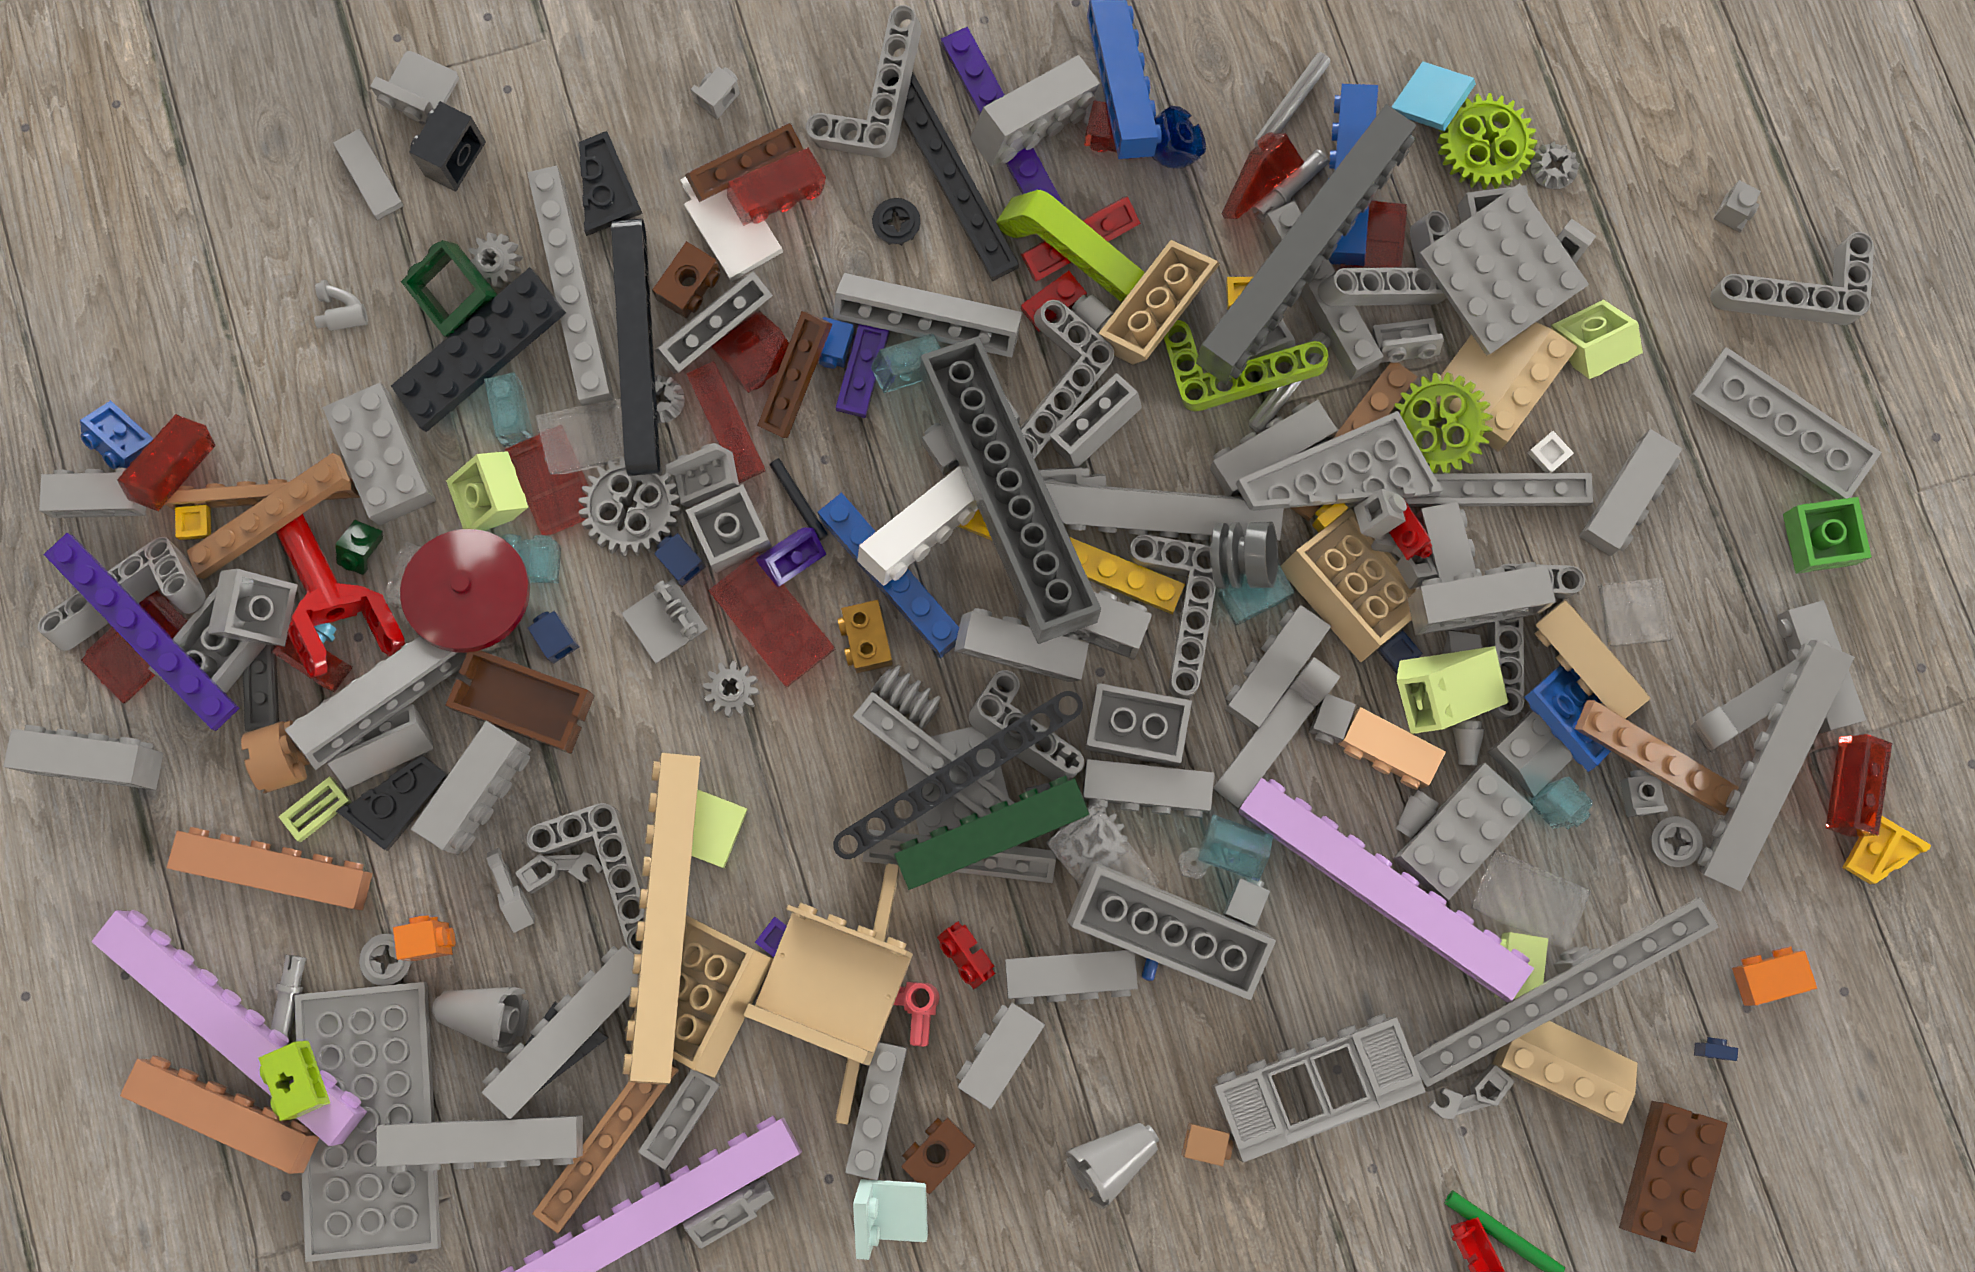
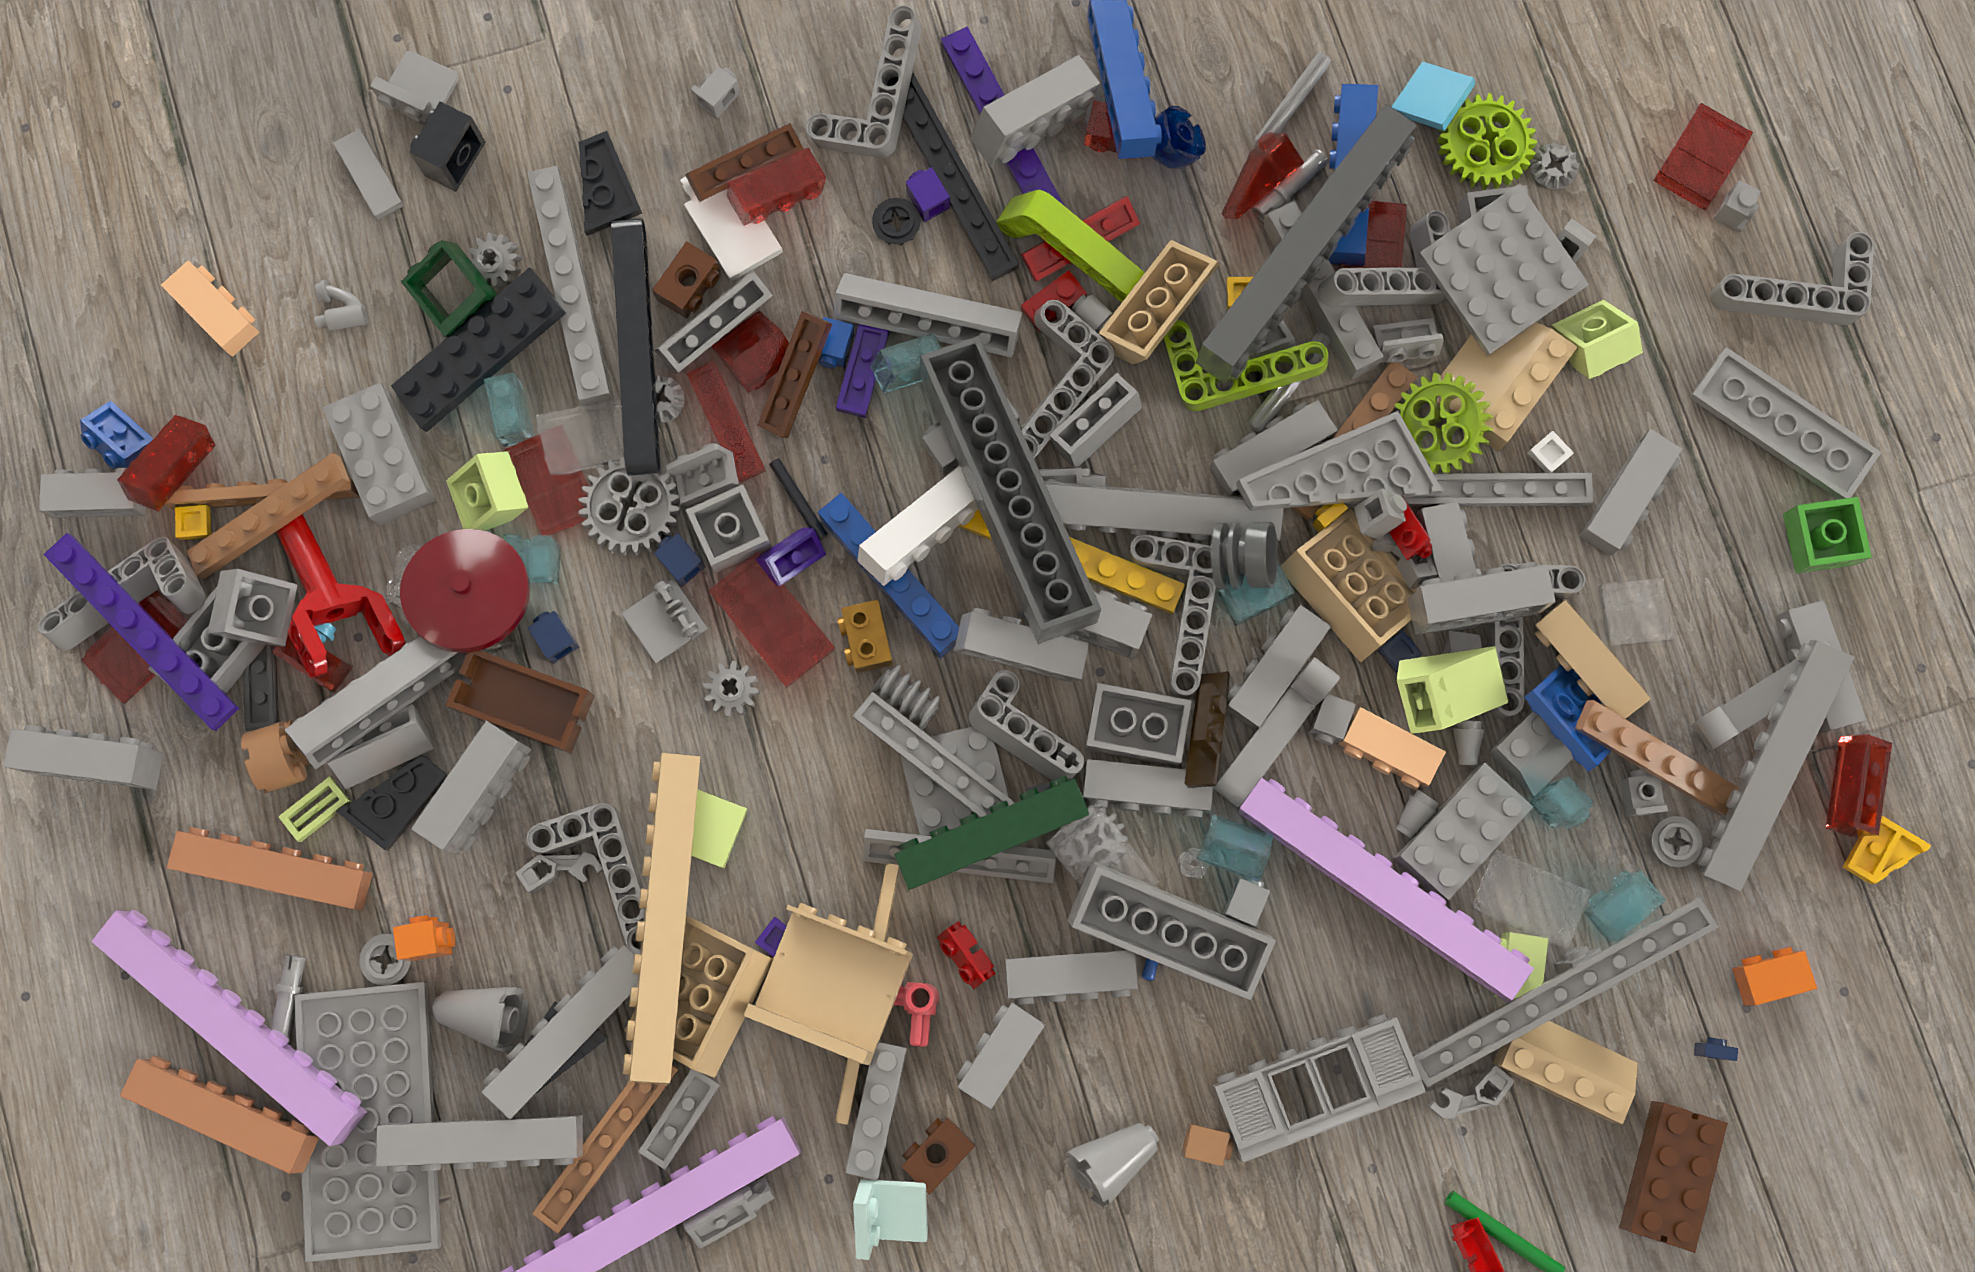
(211, 307): none -> light nougat brick
(306, 1091): lime brick -> none
(357, 546): dark green bracket -> none
(511, 899): light grey piece -> none
(927, 194): none -> dark purple brick
(942, 779): black beam -> none
(1207, 730): none -> dark brown bracket
(1623, 905): none -> clear light blue brick
(1703, 156): none -> clear red piece

